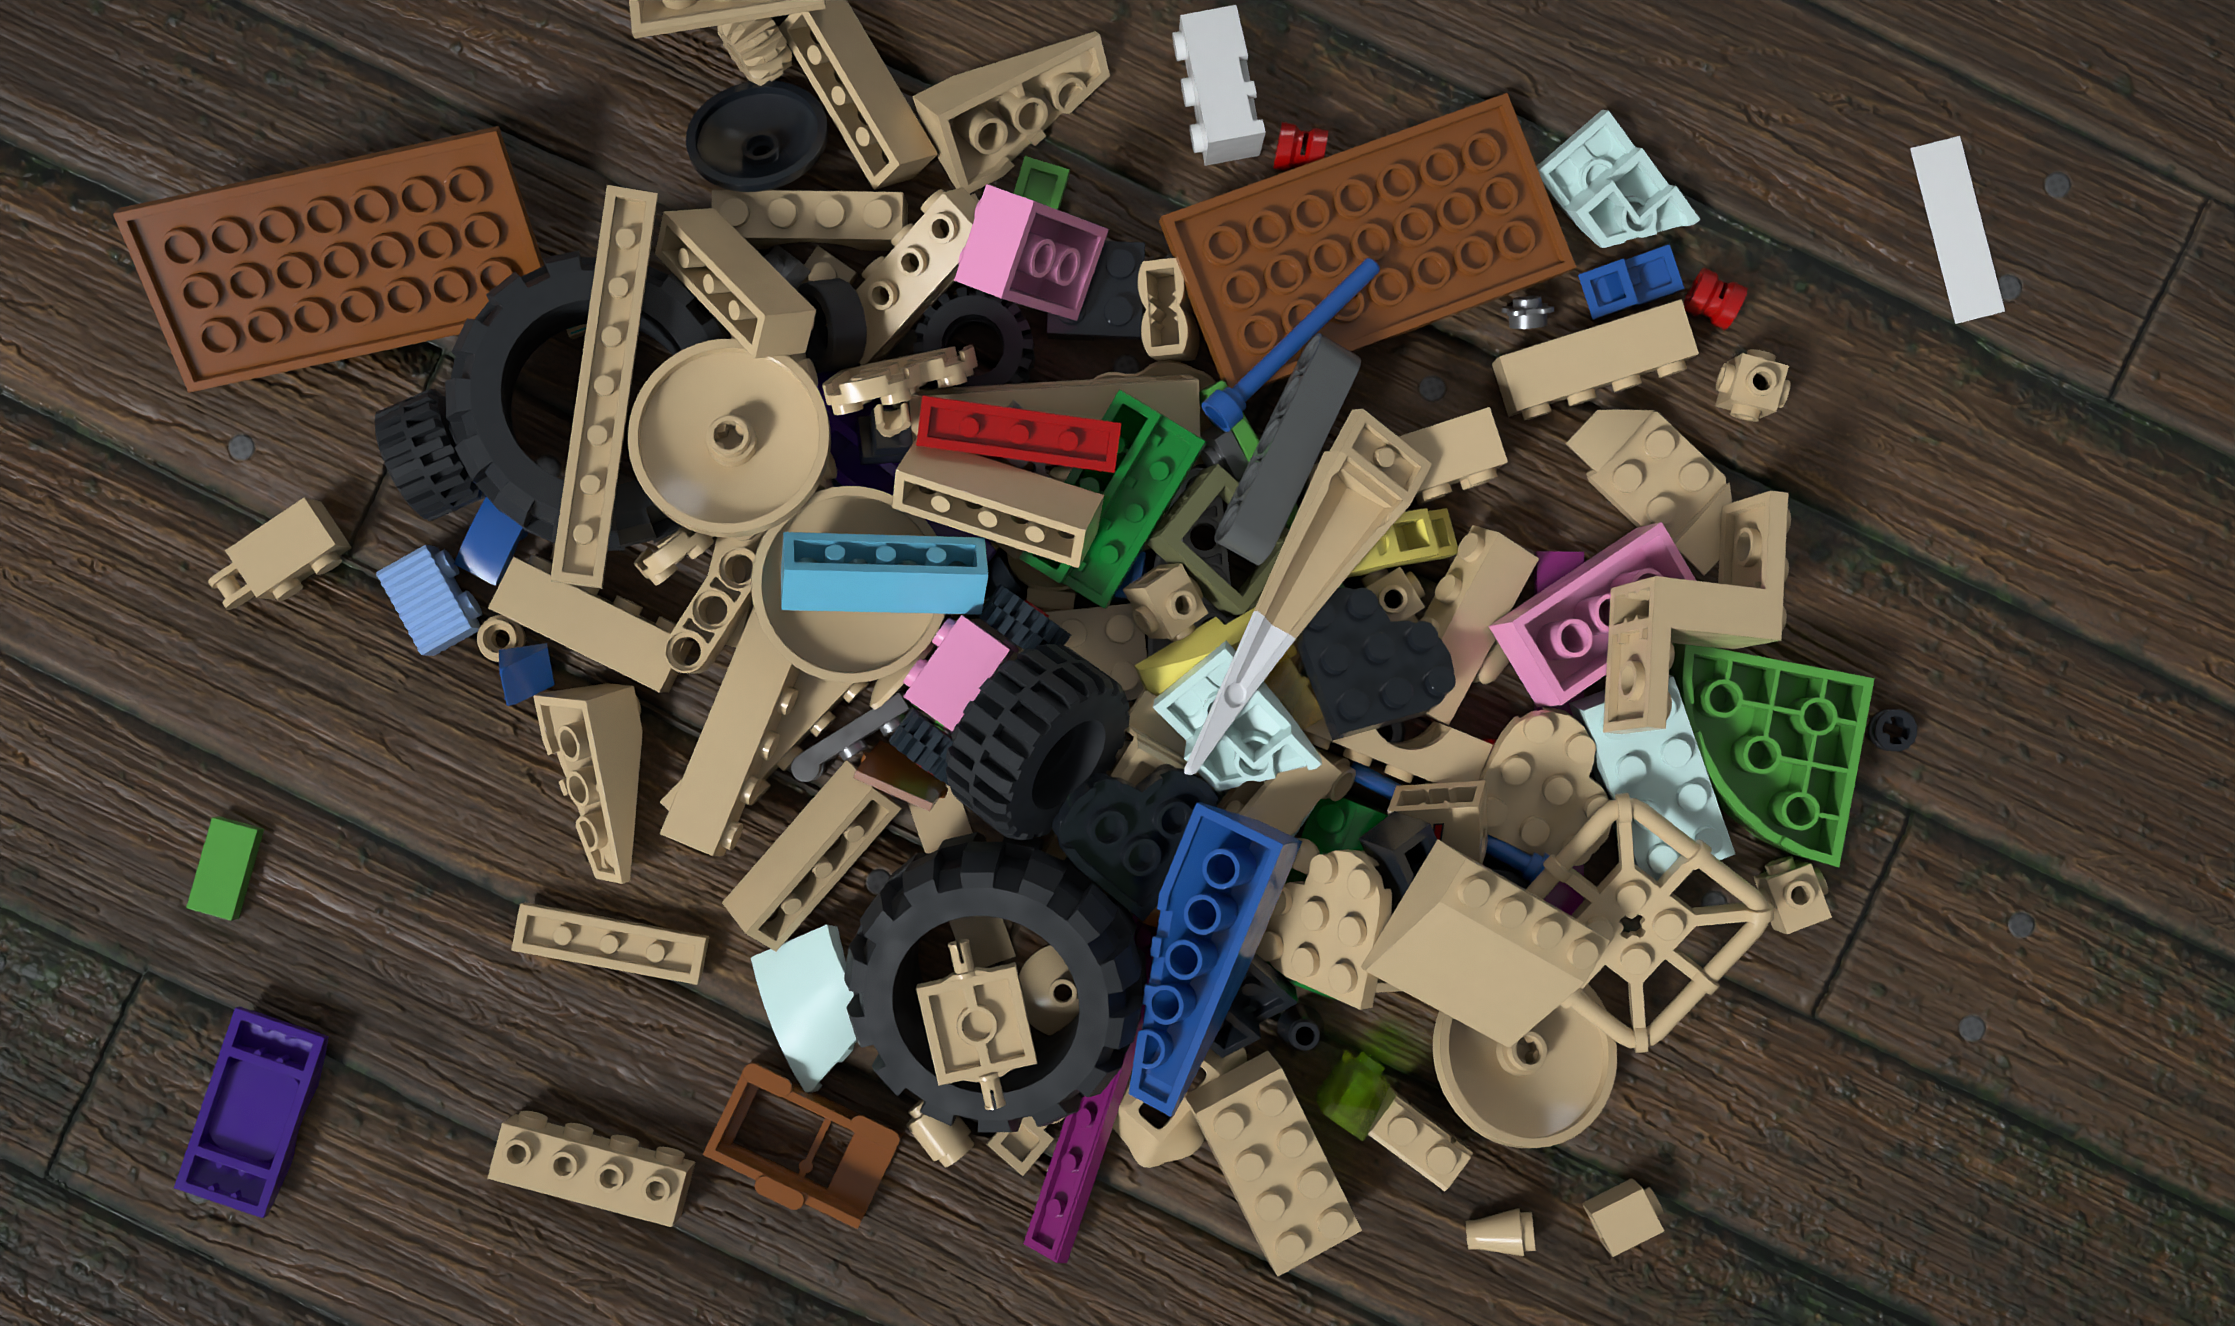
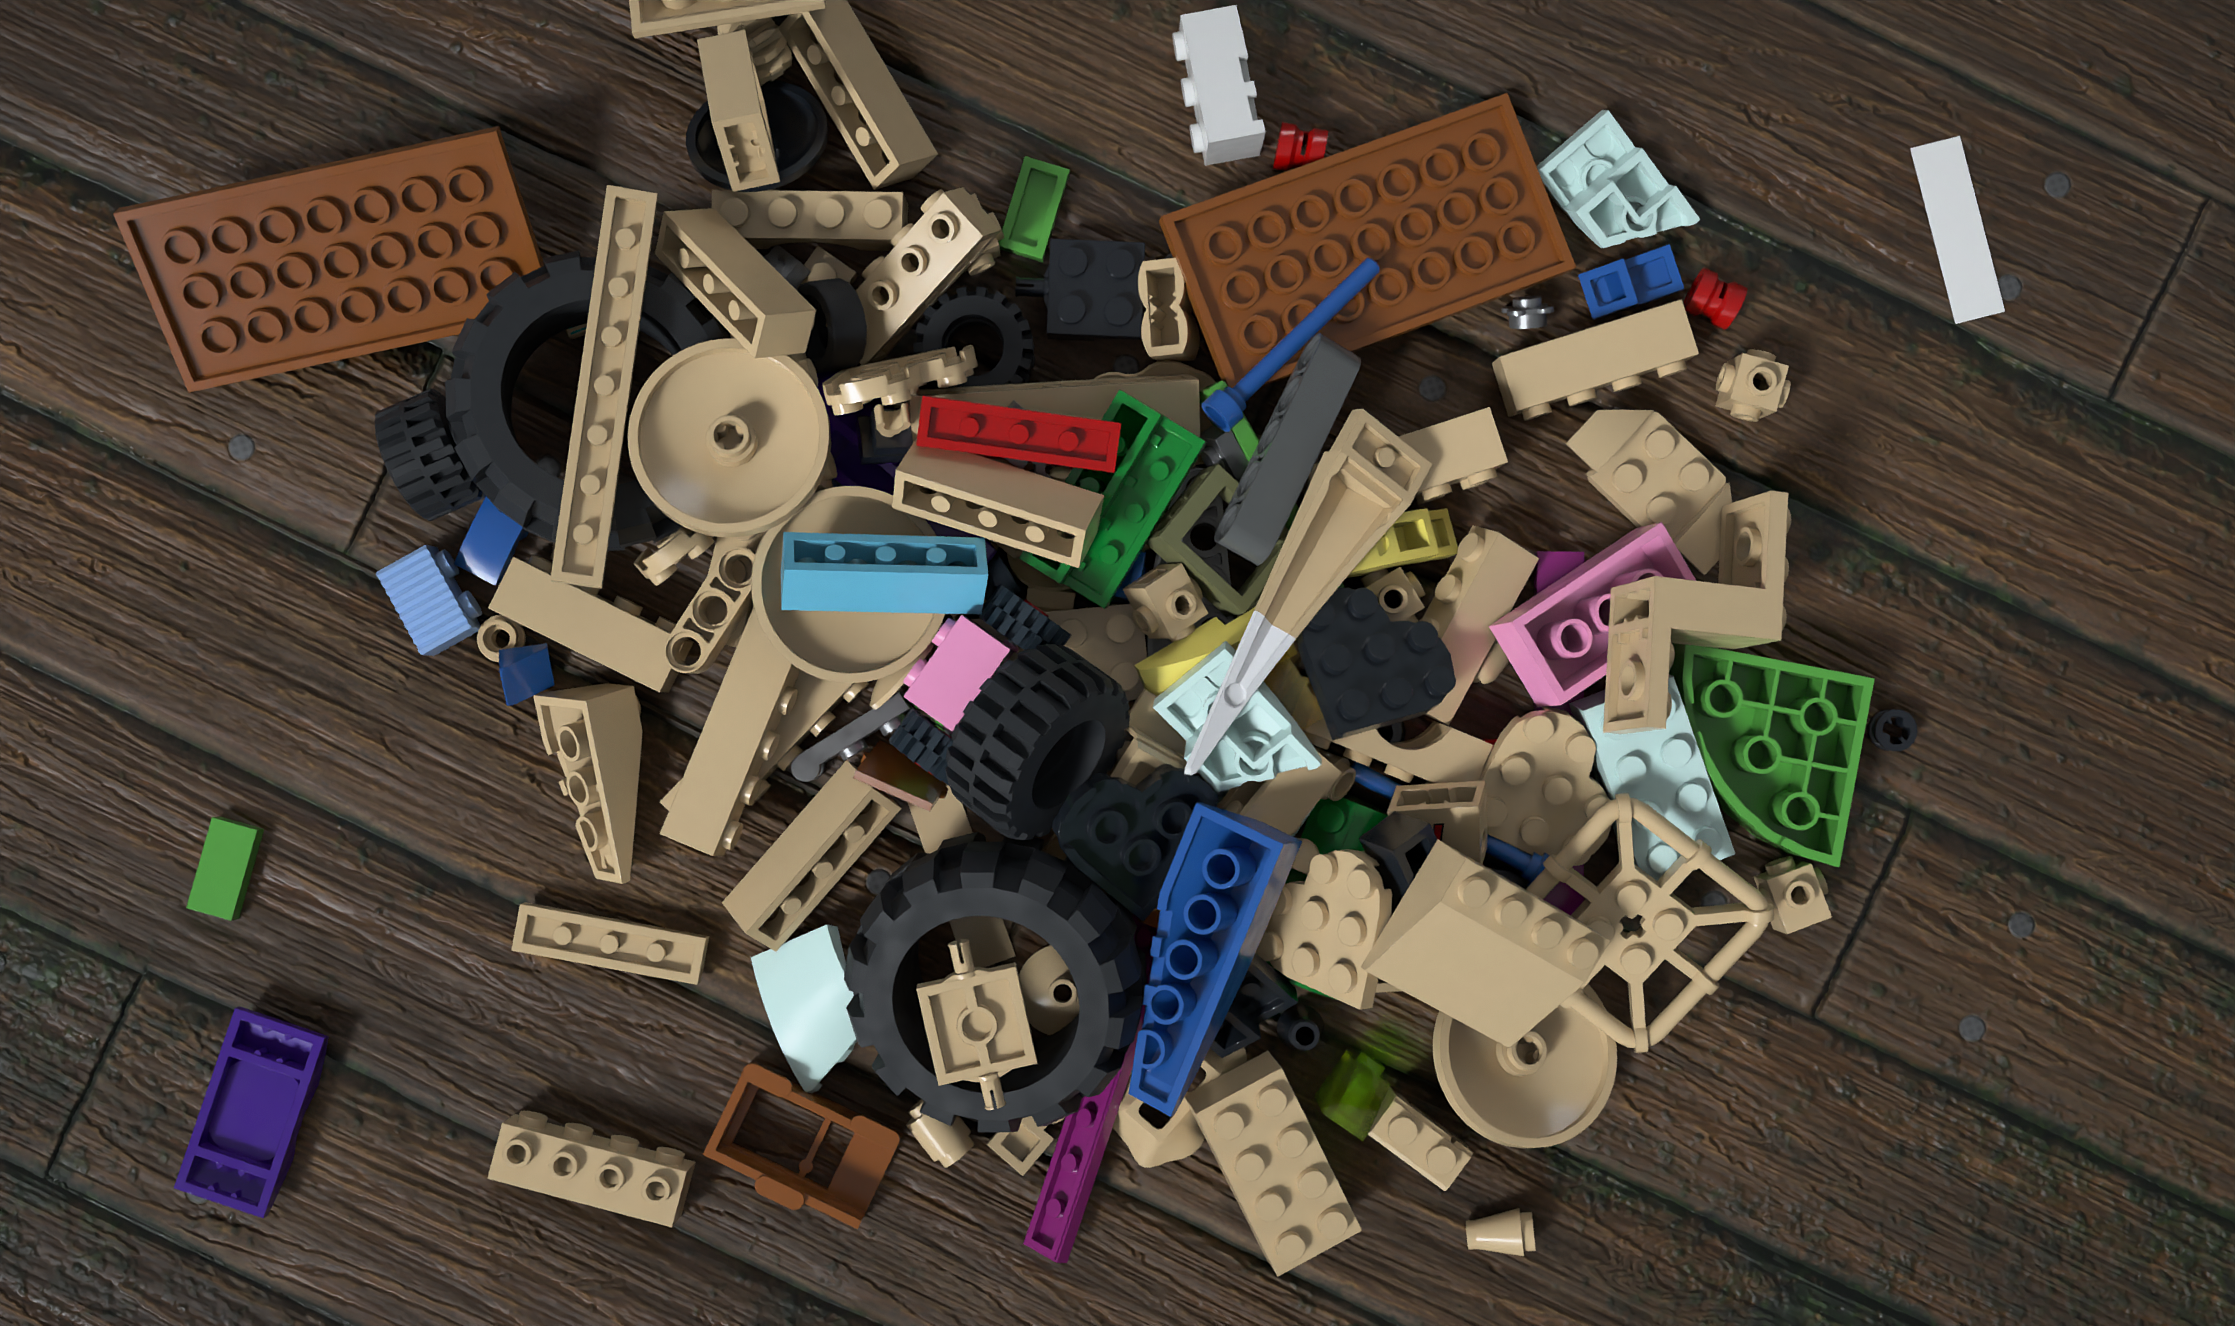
(282, 555): tan brick -> none
(738, 110): none -> tan window
(997, 110): tan wedge -> none
(1030, 253): bright pink brick -> none
(1624, 1216): tan brick -> none

